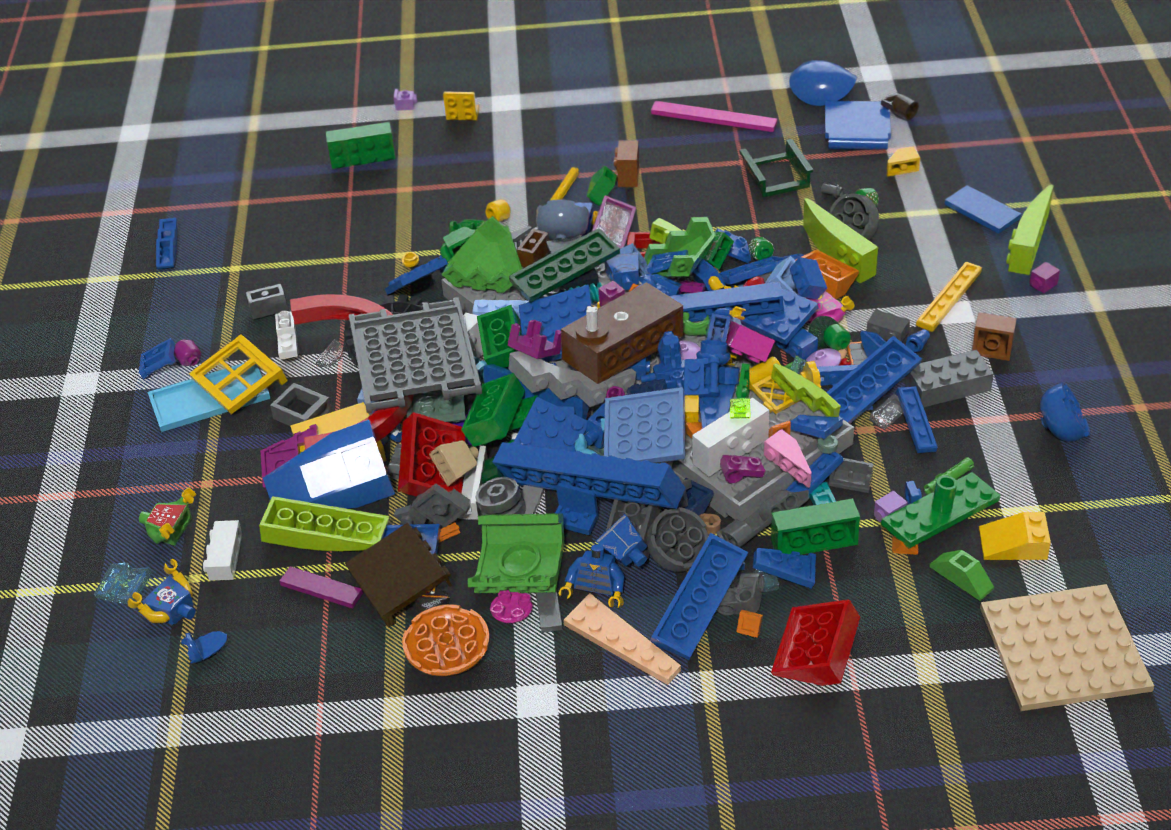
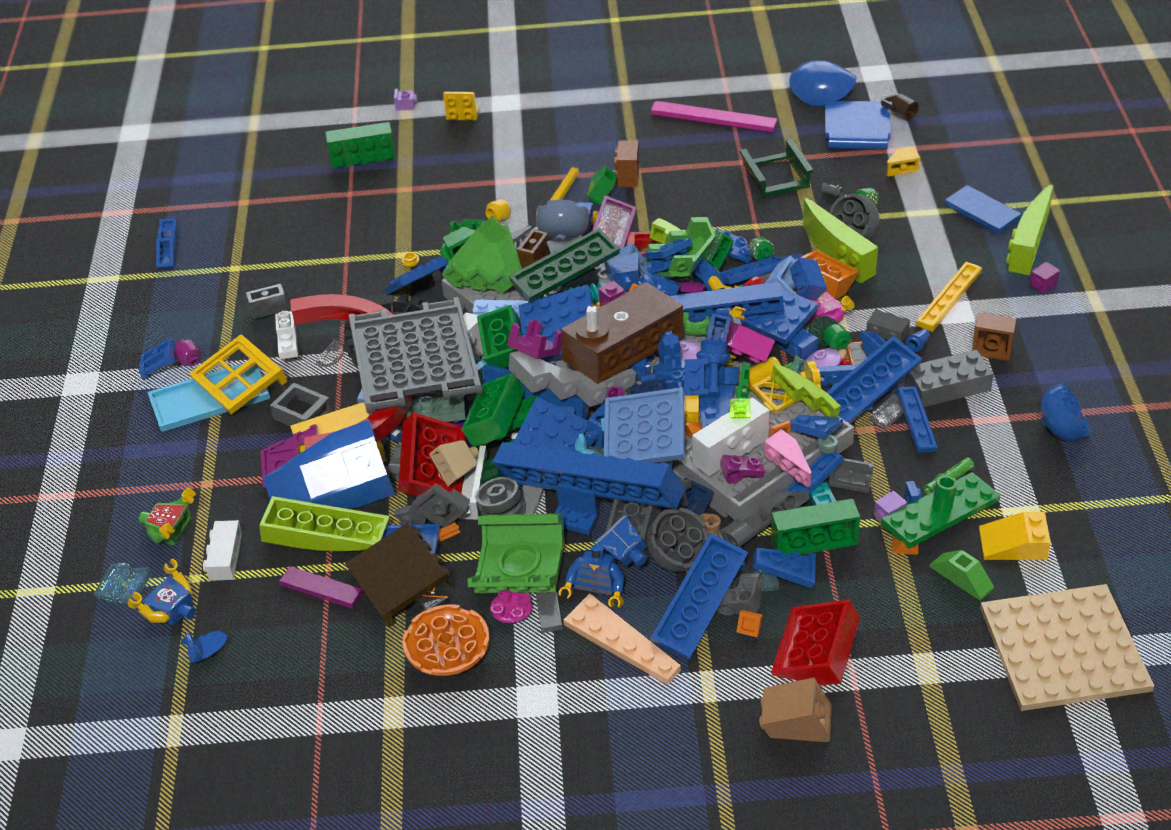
(666, 251): none -> blue wing
(796, 711): none -> medium nougat slope

